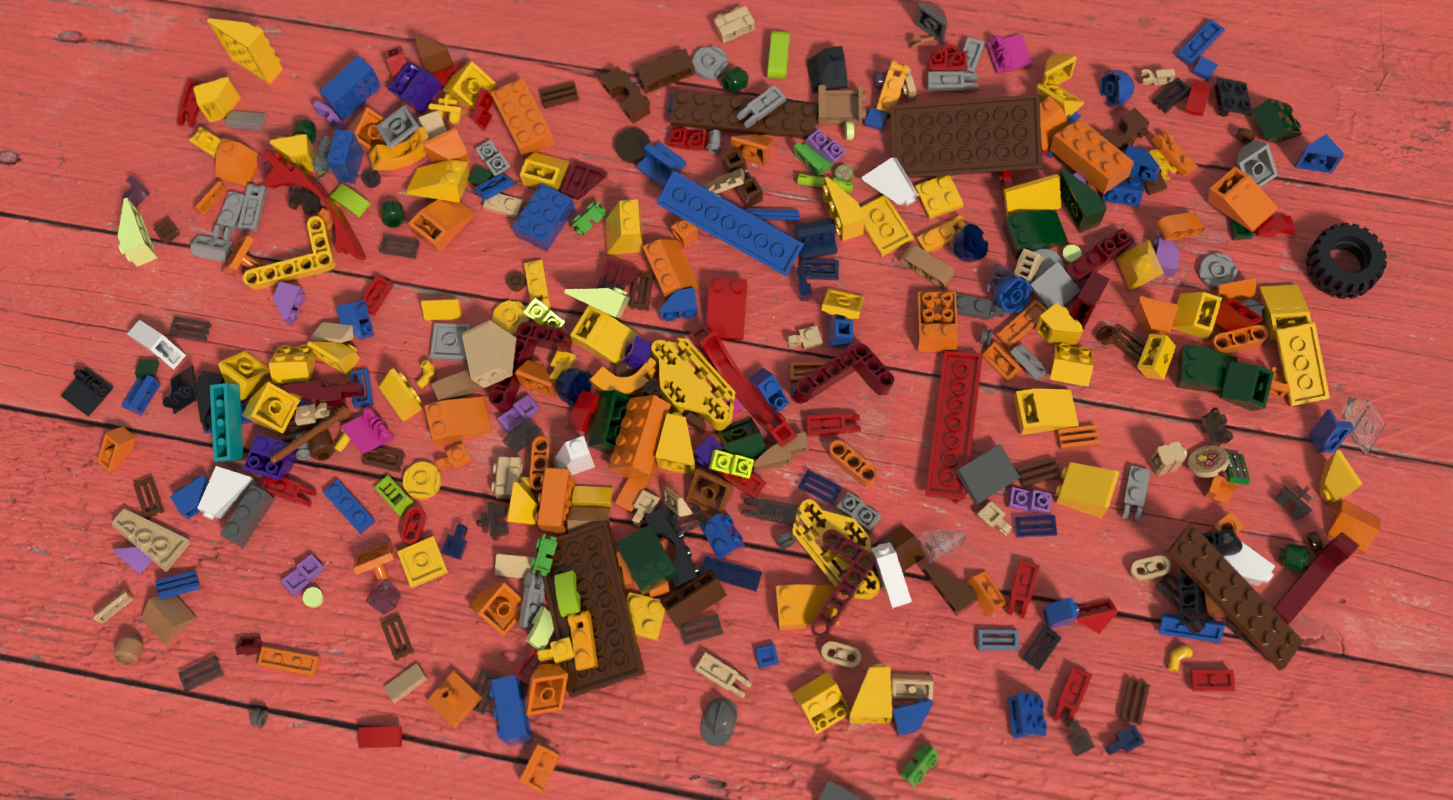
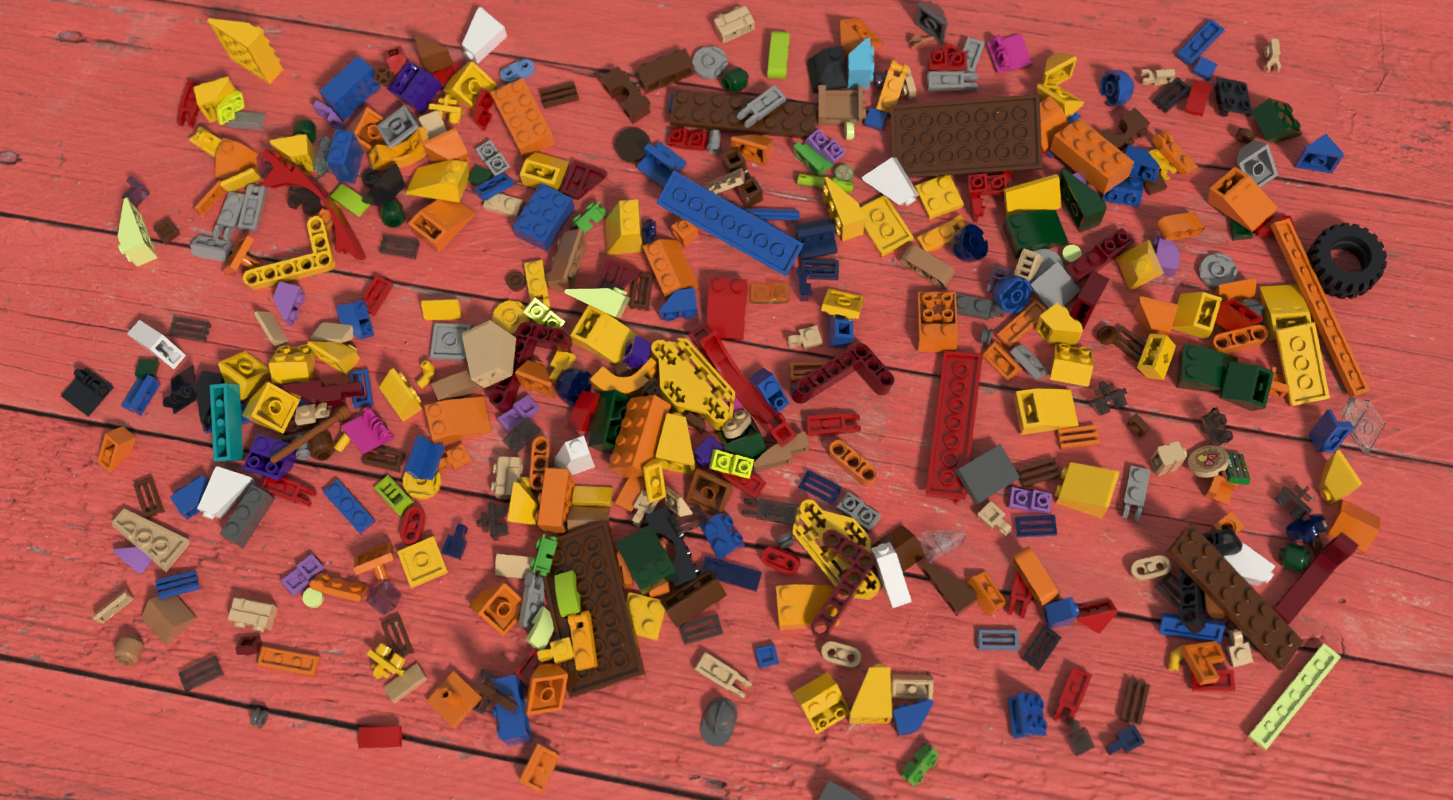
(229, 106): none -> neon yellow slope
(241, 179): none -> yellow slope
(252, 613): none -> tan brick
(271, 328): none -> tan slope
(338, 587): none -> orange hinge
(380, 656): none -> yellow hips
(381, 74): none -> reddish brown wheel
(385, 188): none -> black slope
(424, 459): none -> blue panel
(482, 36): none -> white slope
(491, 692): none -> reddish brown plate
(517, 71): none -> medium blue plate
(567, 261): none -> medium nougat slope
(649, 231): none -> clear blue axle
(654, 480): none -> yellow slope
(740, 421): none -> tan plate
(769, 294): none -> slope
(781, 561): none -> red plate
(854, 32): none -> orange slope
(861, 65): none -> medium azure slope
(976, 207): none -> red slope
(987, 185): none -> red slope
(1035, 576): none -> orange beam
(1100, 403): none -> clear smoke hips
(1138, 425): none -> reddish brown plate
(1200, 660): none -> orange plate
(1239, 651): none -> tan plate
(1272, 52): none -> tan plate
(1294, 696): none -> yellowish green plate
(1306, 529): none -> clear blue plate
(1320, 308): none -> orange plate

